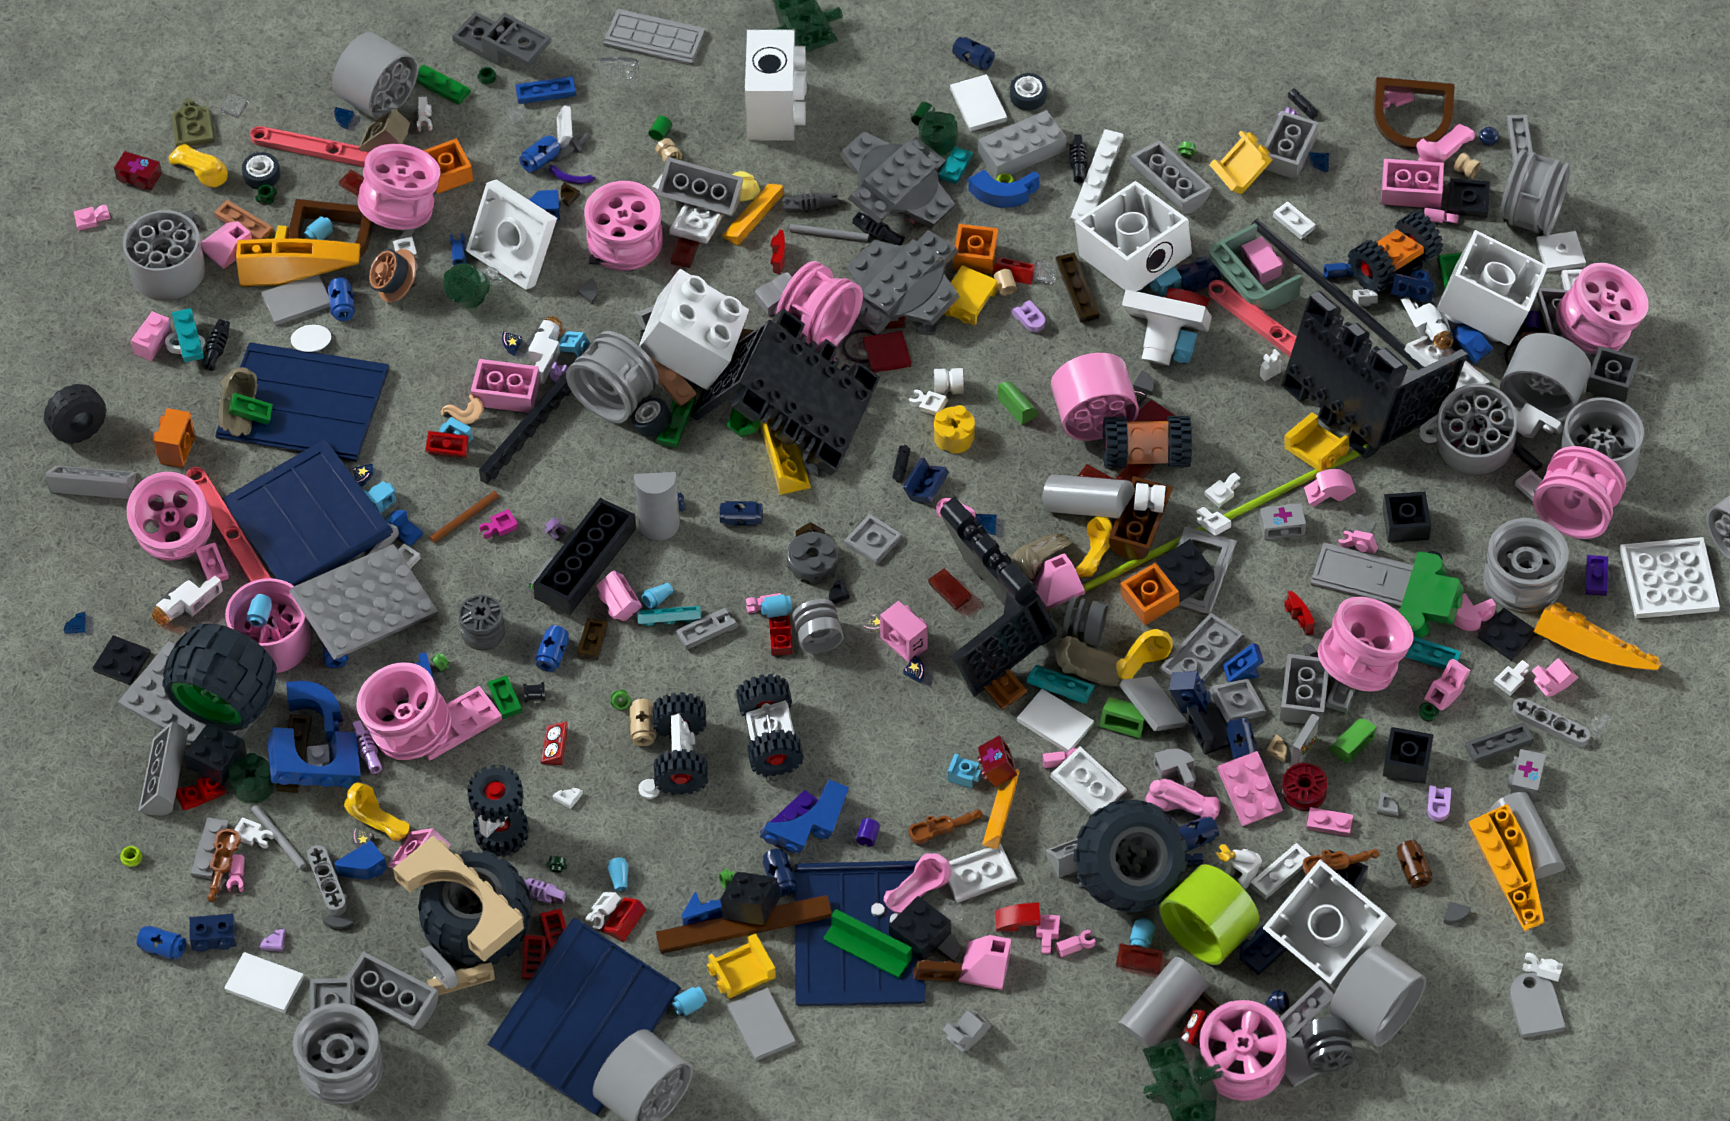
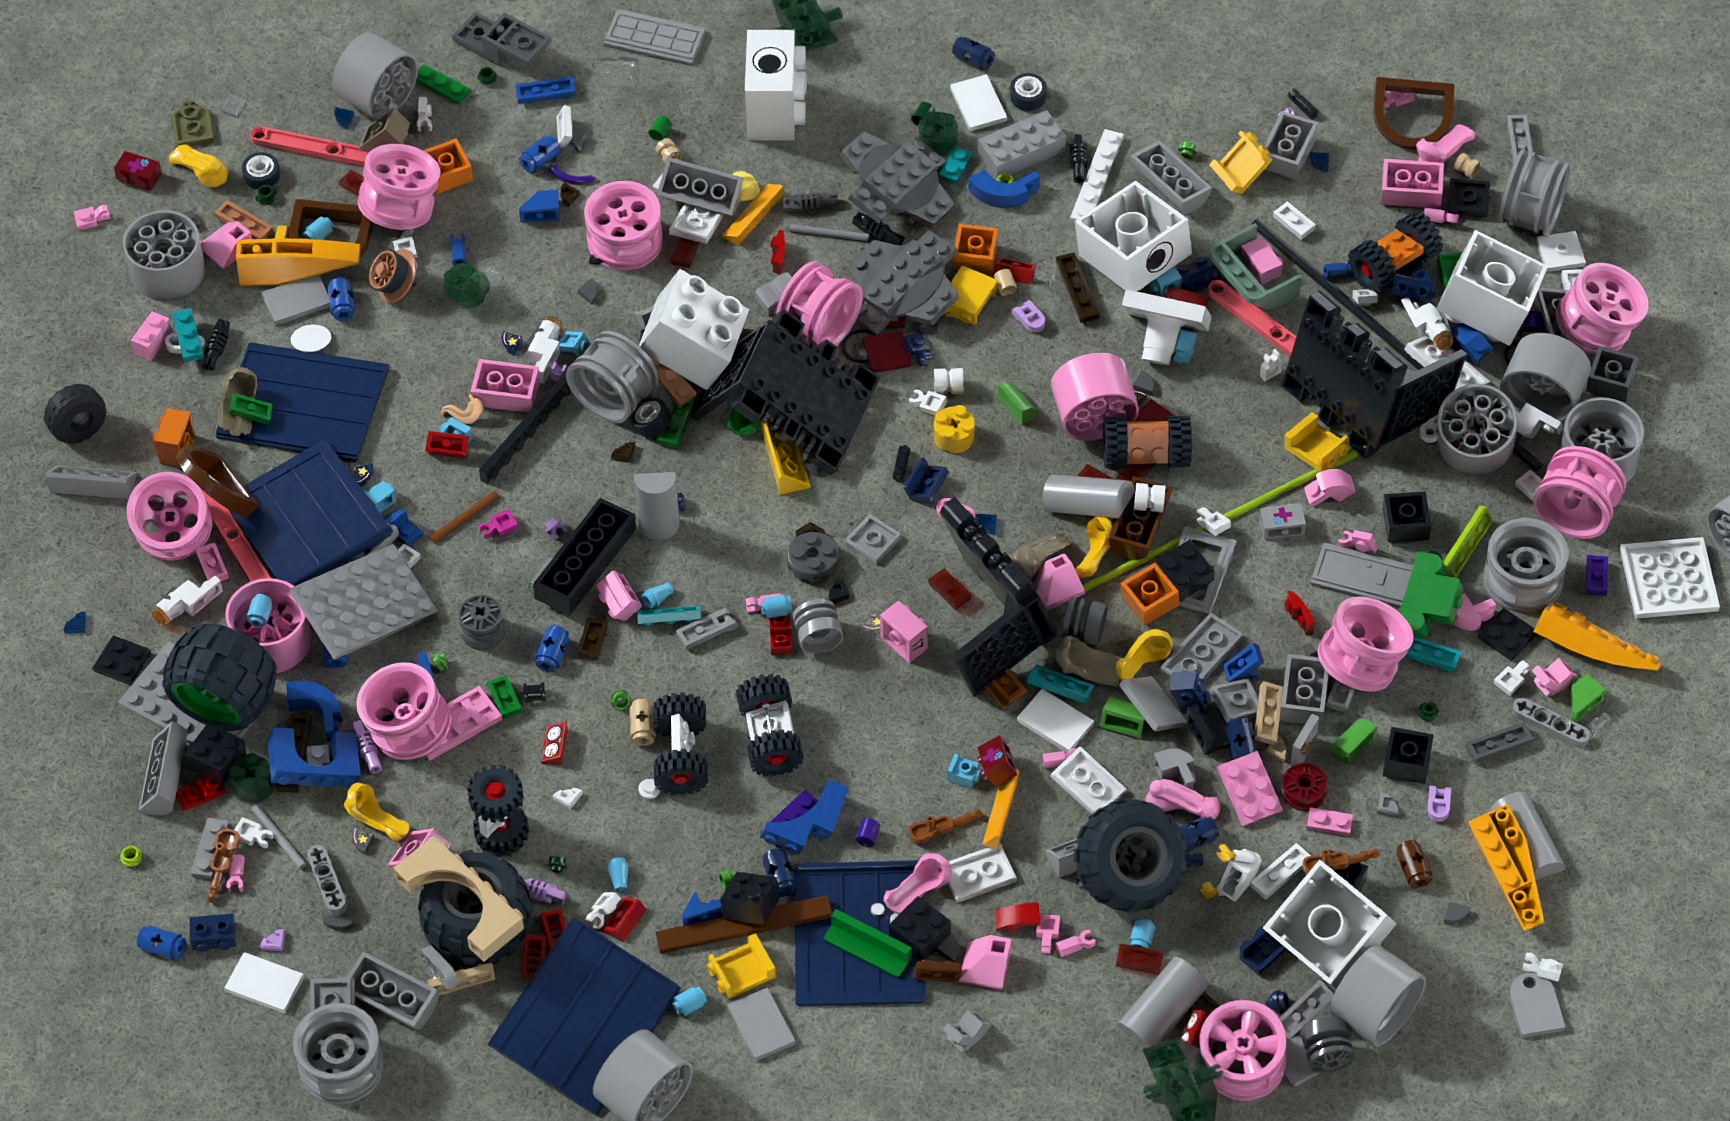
(222, 484): none -> reddish brown window
(362, 863): blue slope -> none
(511, 234): white piece -> none
(624, 453): none -> dark brown tile
(750, 515): dark blue piece -> none
(915, 669): clear blue tile -> none
(917, 346): none -> dark blue plate
(1209, 914): lime wheel -> none
(1222, 492): white plate -> none
(1268, 713): none -> tan plate
(1449, 686): bright pink brick -> none
(1468, 541): none -> lime tile
(1489, 136): dark blue plate -> none
(1527, 773): light grey brick -> none
(1585, 696): none -> bright green slope

